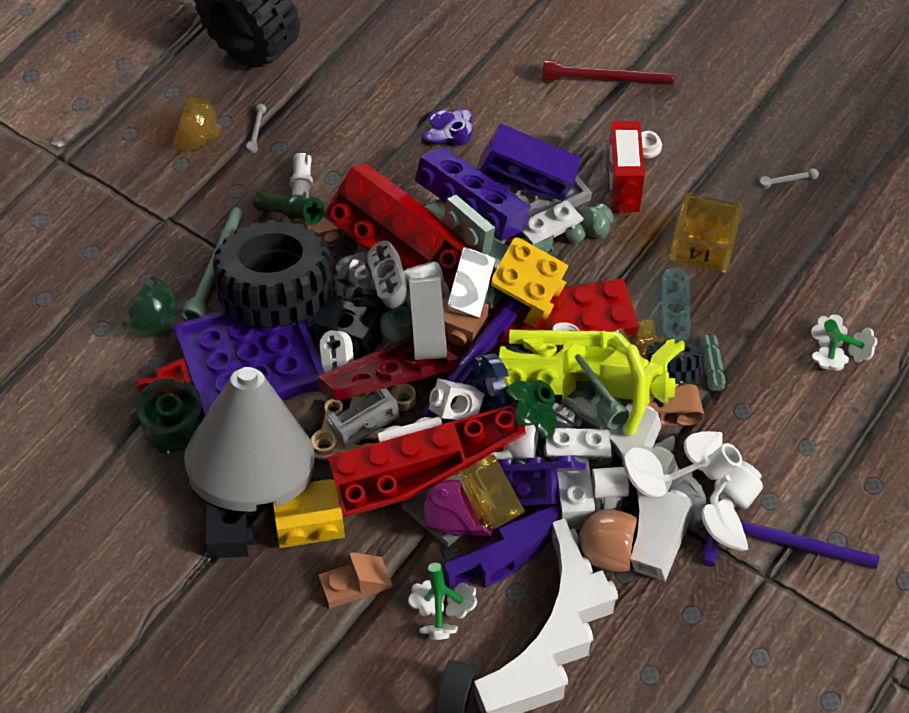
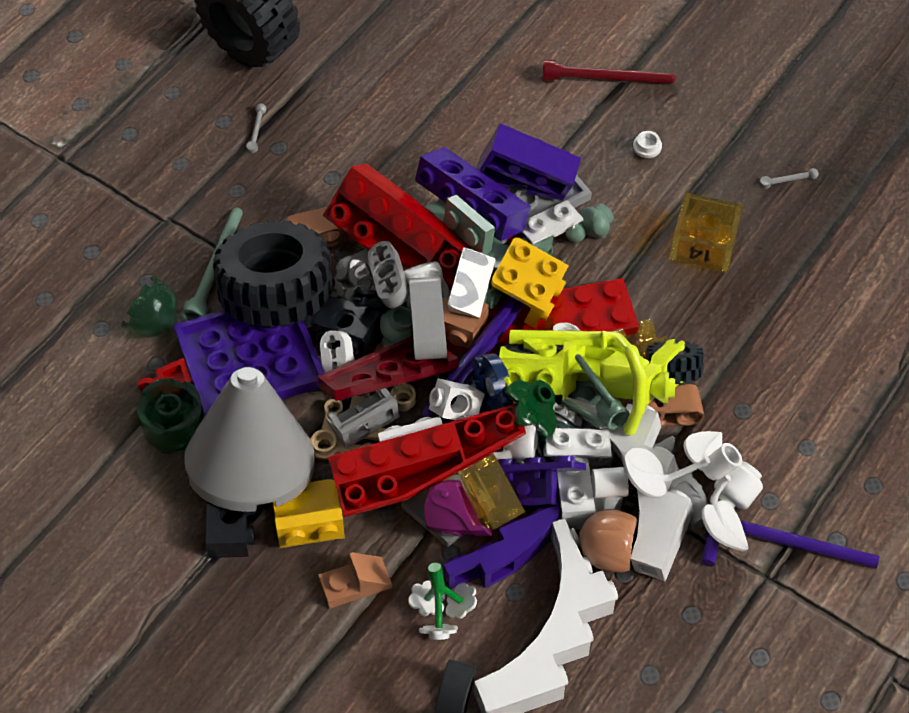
(196, 125): clear yellow cylinder -> none
(294, 207): dark green pin -> none
(301, 179): white pin -> none
(449, 127): dark purple plate -> none
(625, 166): red brick -> none
(681, 297): clear light blue beam -> none
(712, 362): sand green axle -> none
(832, 334): white plant -> none

